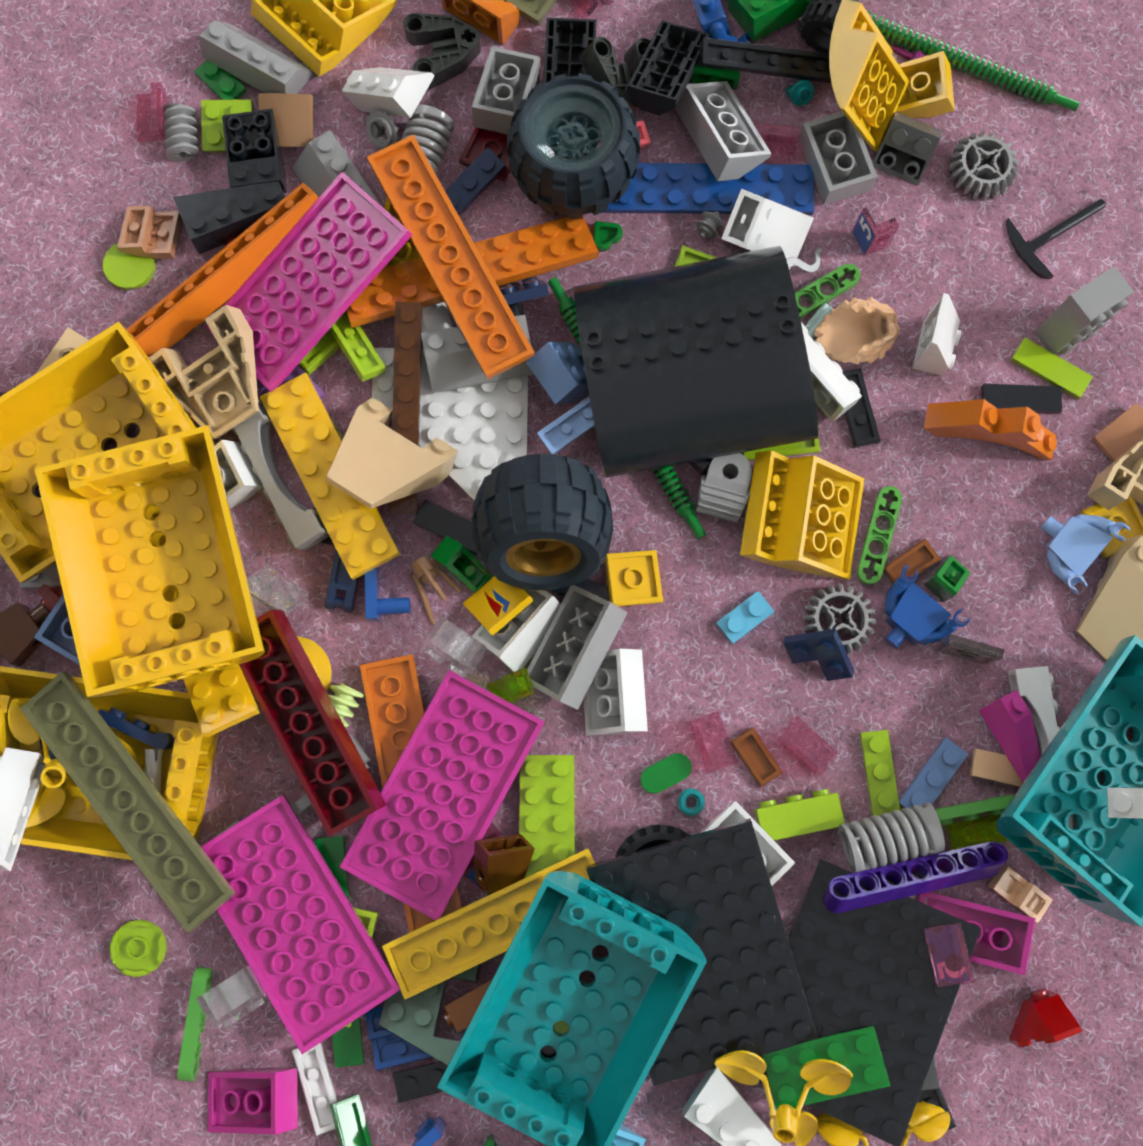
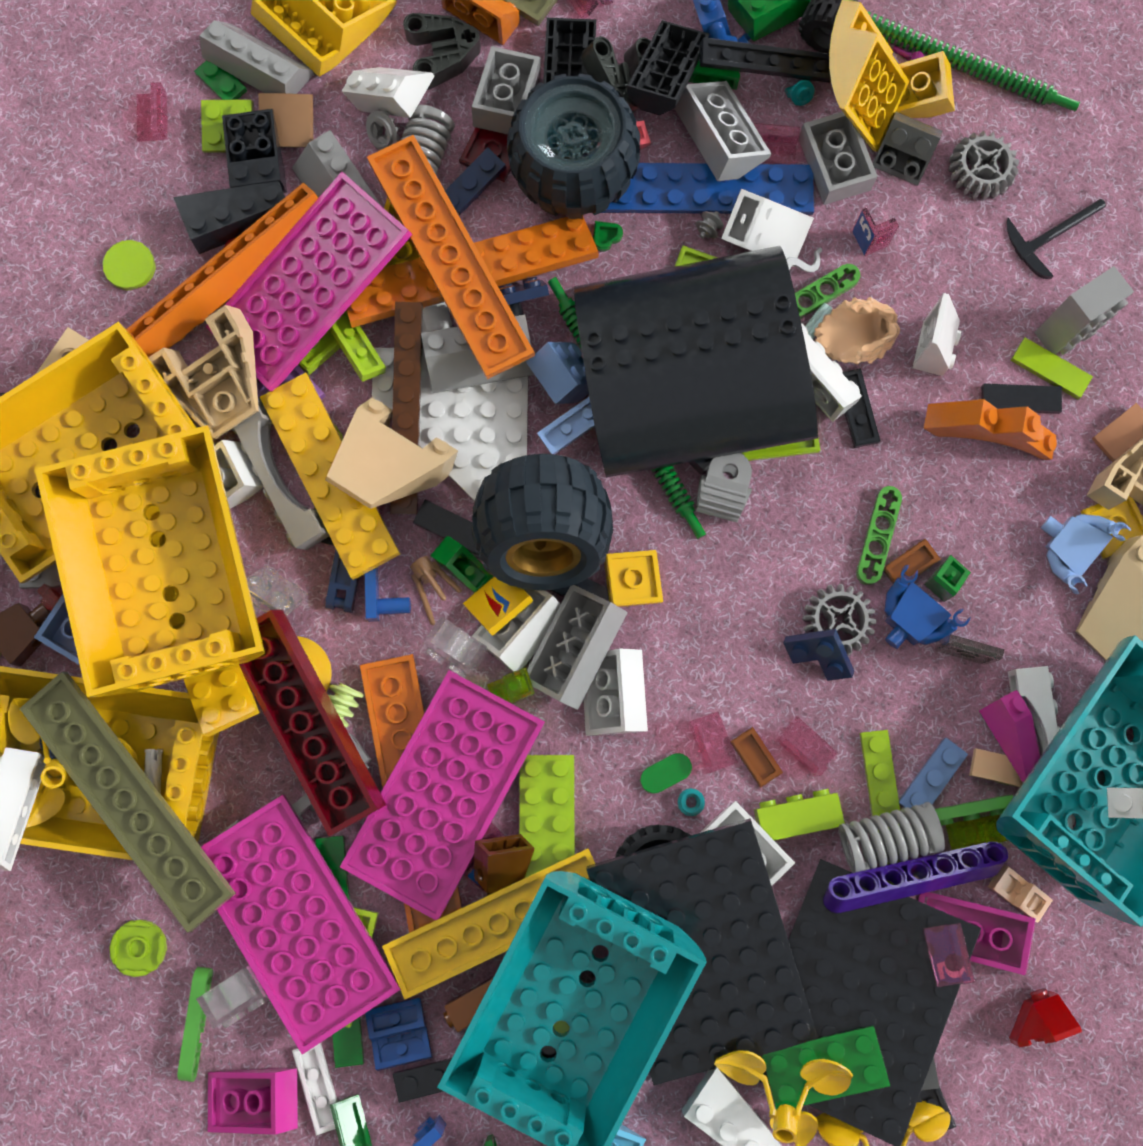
(137, 729): dark blue plate -> none
(150, 232): nougat slope -> none
(180, 132): light grey piece -> none
(418, 1016): sand green wing -> none
(745, 617): medium azure plate -> none
(802, 515): yellow slope -> none

